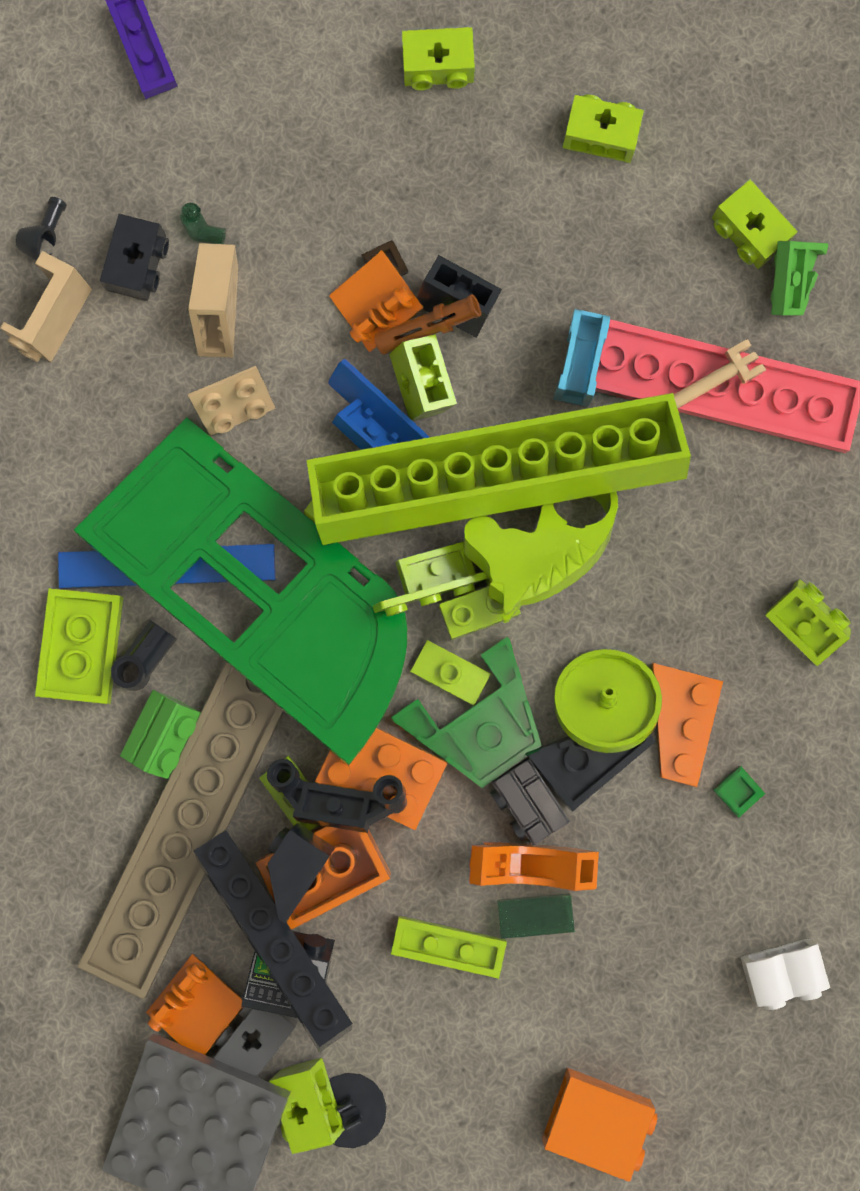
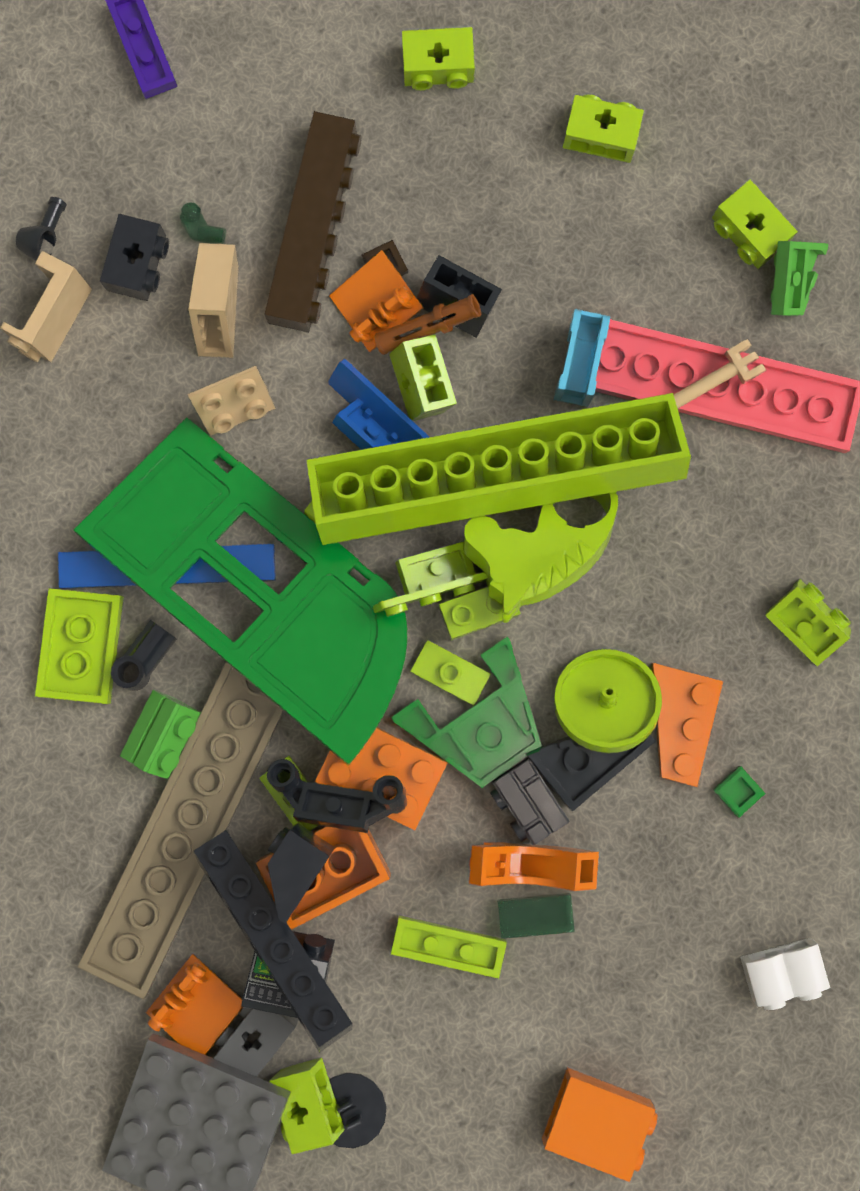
(311, 222): none -> dark brown brick

